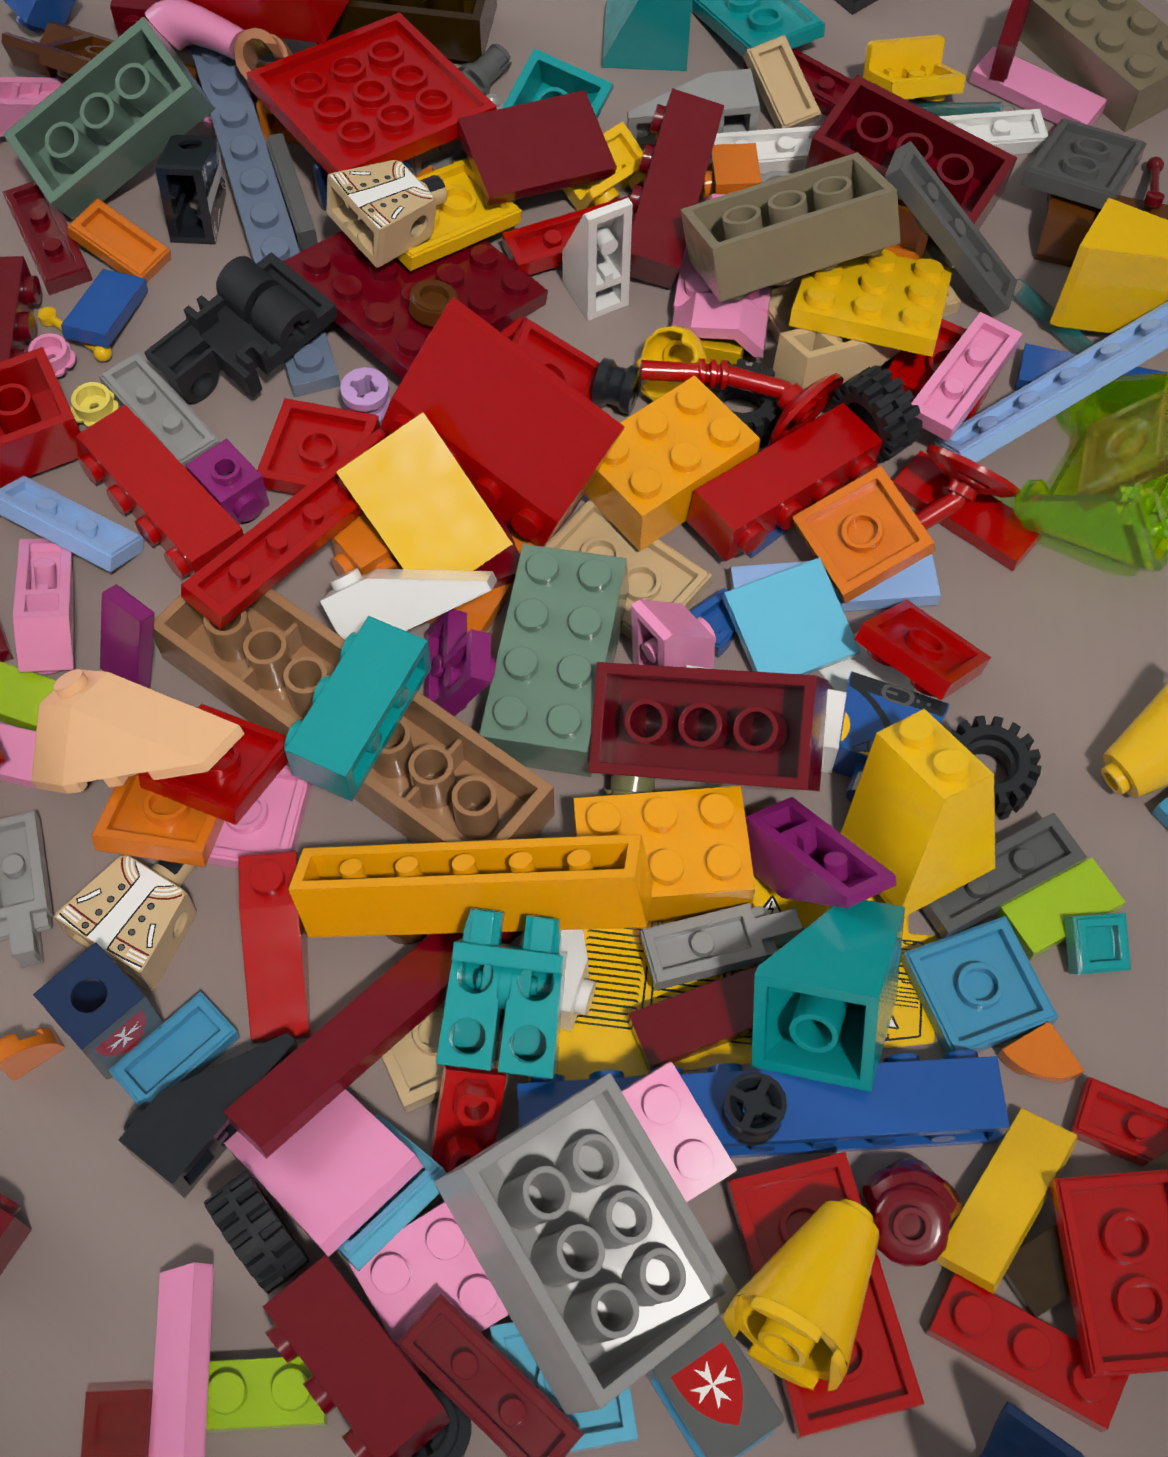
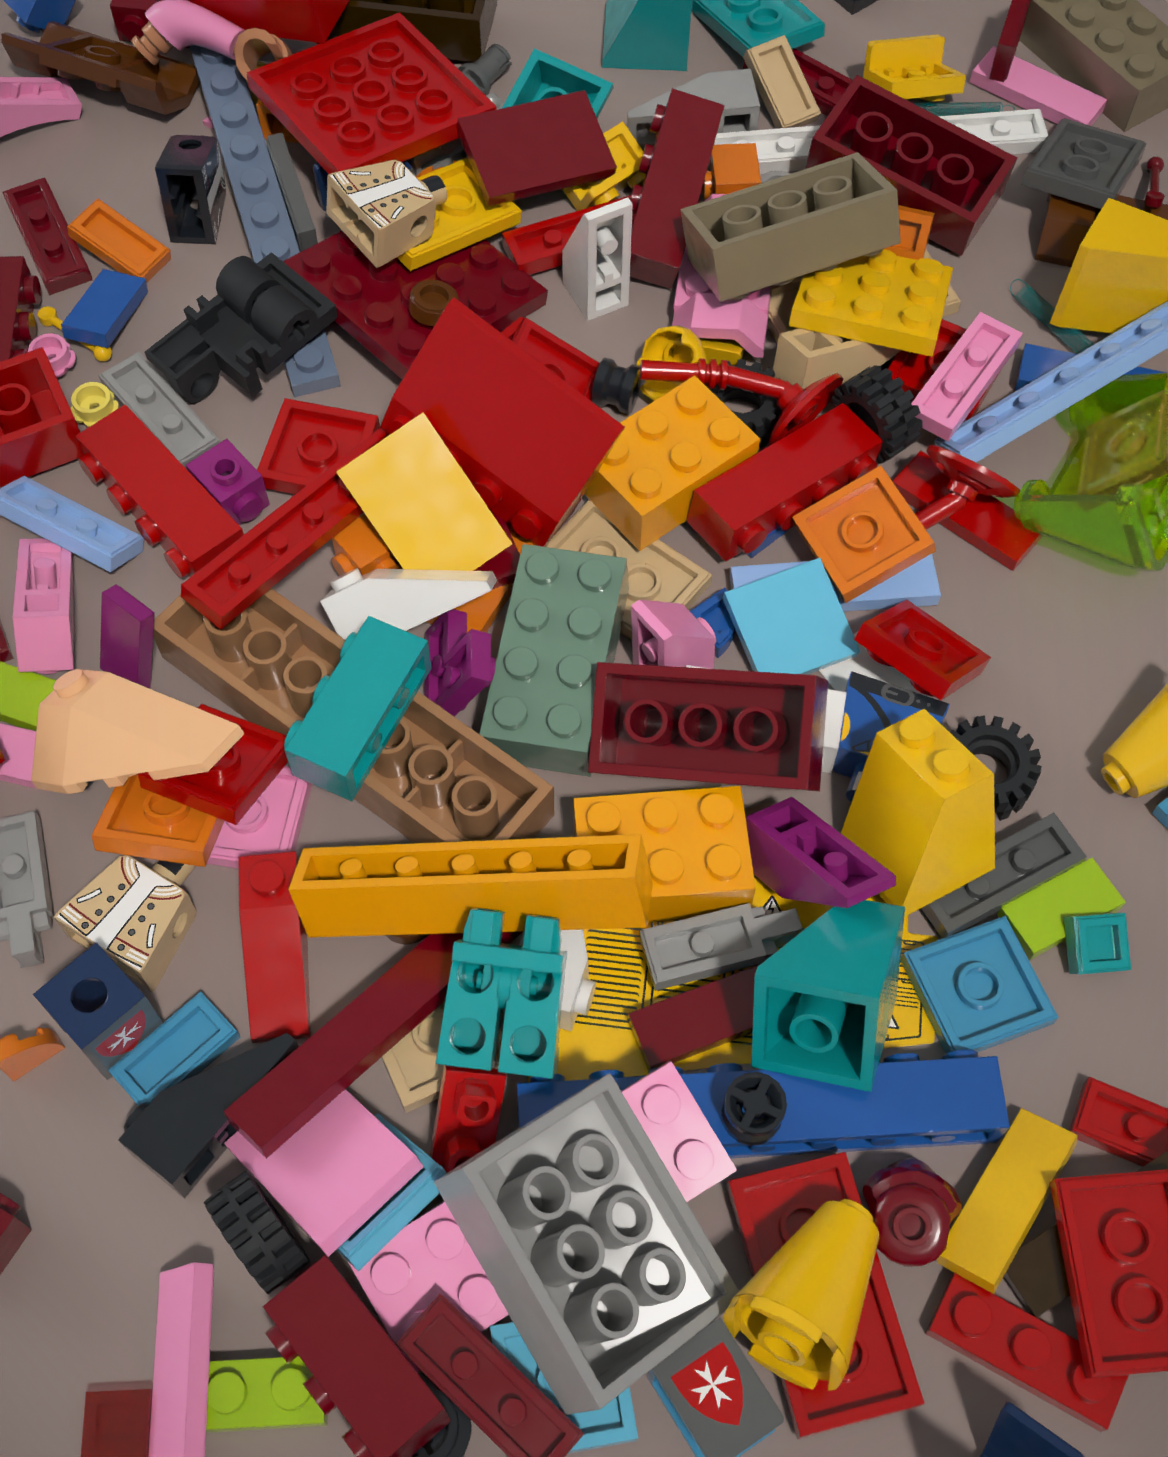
(108, 120): sand green brick -> none
(371, 385): lavender wheel -> none
(630, 785): olive plate -> none
(951, 229): dark grey plate -> none
(1042, 1056): orange tile -> none

